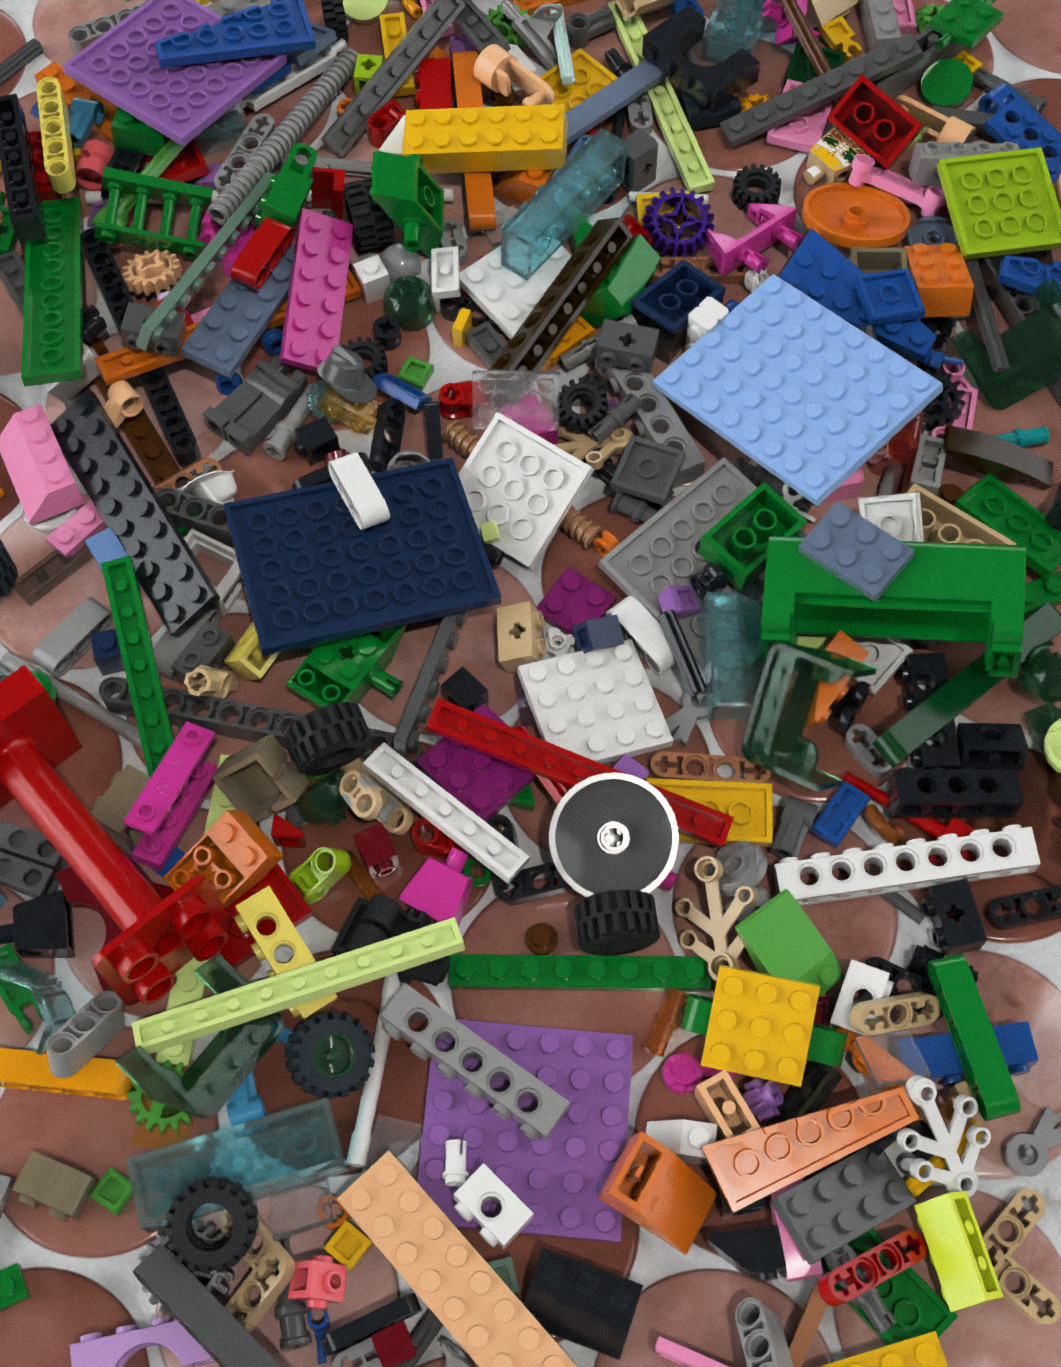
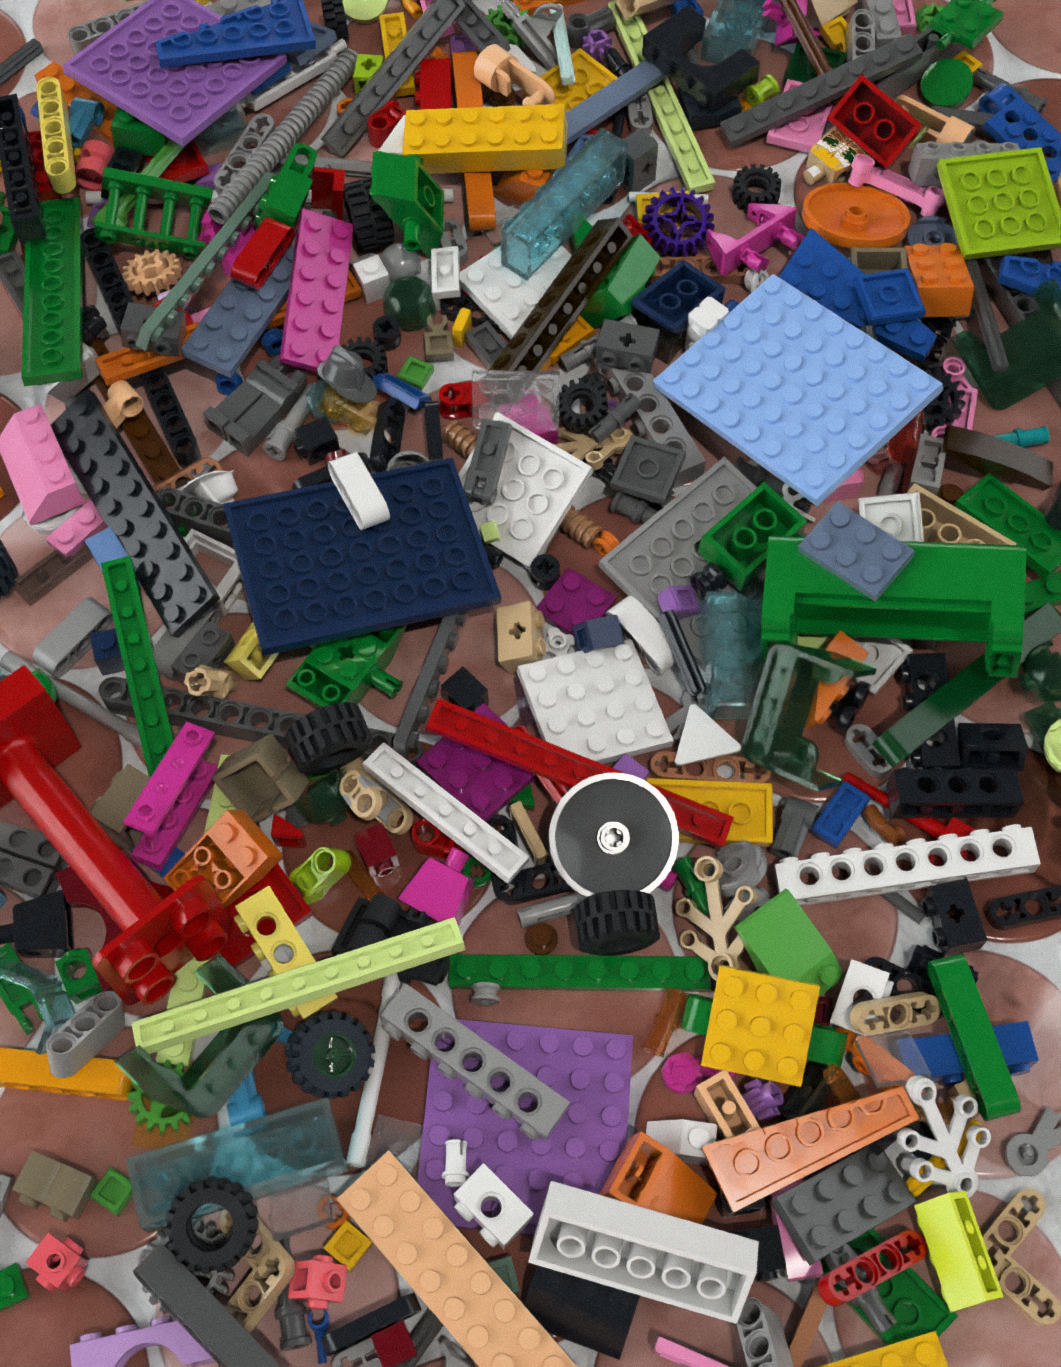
(58, 1263): none -> coral brick
(84, 987): none -> green brick
(438, 340): none -> dark tan plate
(485, 994): none -> light grey bush
(488, 460): none -> dark grey plate
(528, 834): none -> tan tile
(544, 579): none -> black wheel
(549, 909): none -> light grey pin
(597, 44): none -> medium lavender gear
(644, 1252): none -> white brick
(694, 887): none -> green pin
(703, 739): none -> white piece
(762, 90): none -> lime bush
(840, 1084): none -> clear orange axle
(860, 37): none -> light grey beam
(935, 359): blue hand -> none

